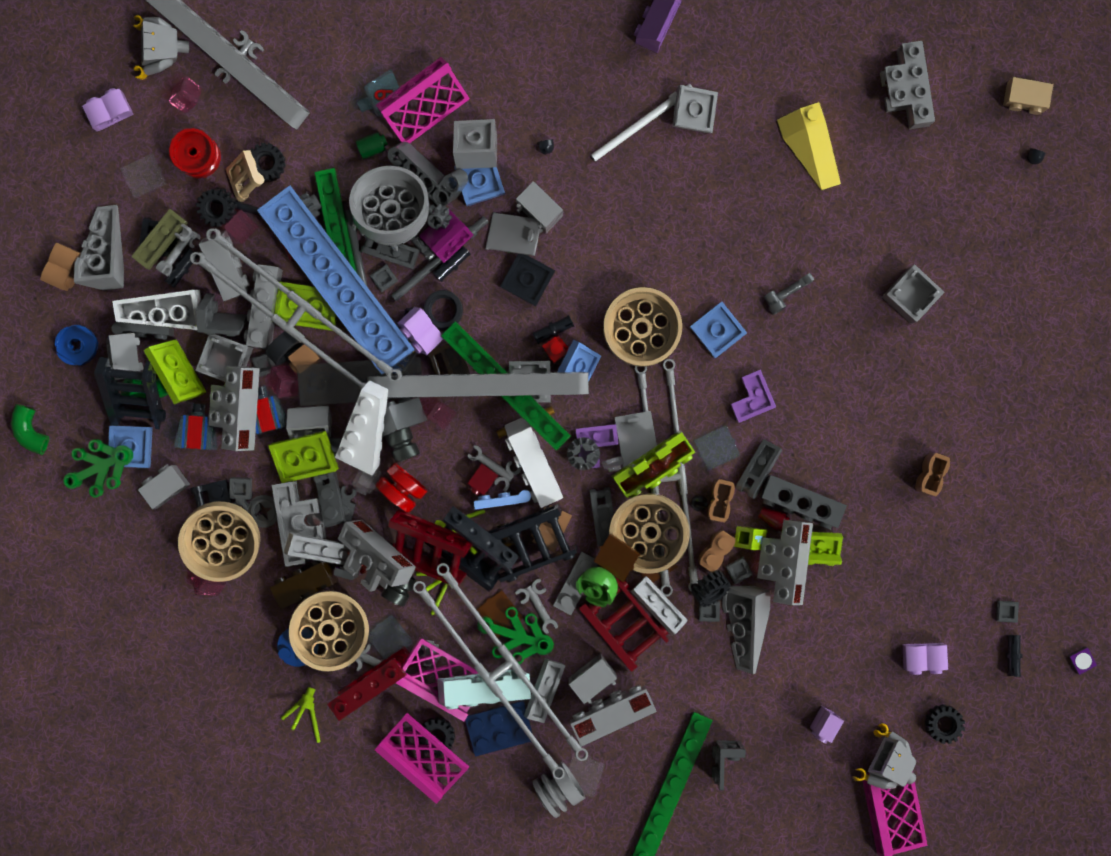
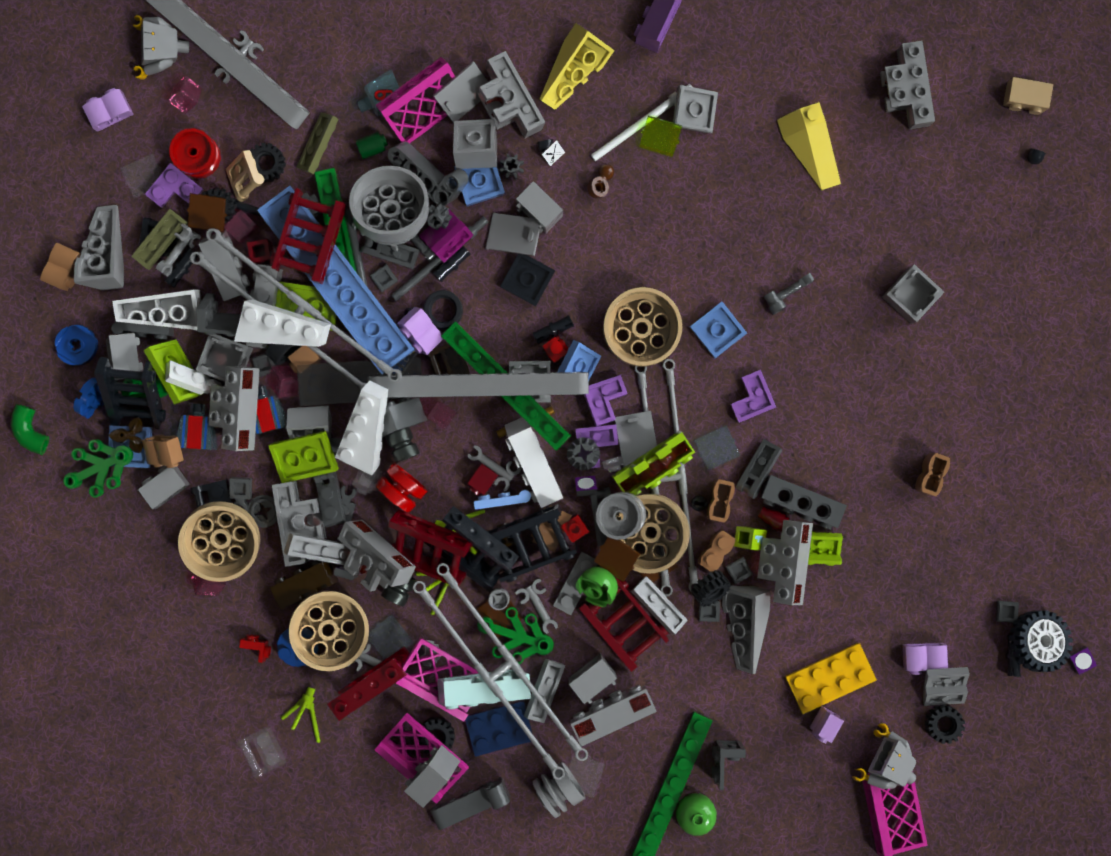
(89, 399): none -> blue plate
(121, 435): none -> dark brown plant
(162, 451): none -> medium nougat brick
(172, 182): none -> medium lavender plate
(189, 378): none -> white hinge
(206, 212): none -> reddish brown piece
(254, 643): none -> red bracket
(260, 251): none -> dark red brick
(267, 748): none -> clear plate
(275, 325): none -> white wedge
(317, 143): none -> olive plate
(322, 251): none -> dark red fence
(431, 775): none -> light grey container
(461, 92): none -> light grey container
(470, 803): none -> dark grey beam
(499, 599): none -> light grey wheel
(508, 98): none -> light grey piece
(509, 161): none -> dark grey gear
(553, 153): none -> white sticker
(575, 528): none -> red bracket
(576, 60): none -> light yellow wedge
(586, 485): none -> tile
(599, 398): none -> medium lavender plate
(605, 173): none -> reddish brown plate
(633, 515): none -> light grey wheel
(660, 136): none -> clear neon green piece
(696, 814): none -> bright green cylinder
(830, 678): none -> yellow plate
(945, 686): none -> light grey slope
(1054, 644): none -> wheel

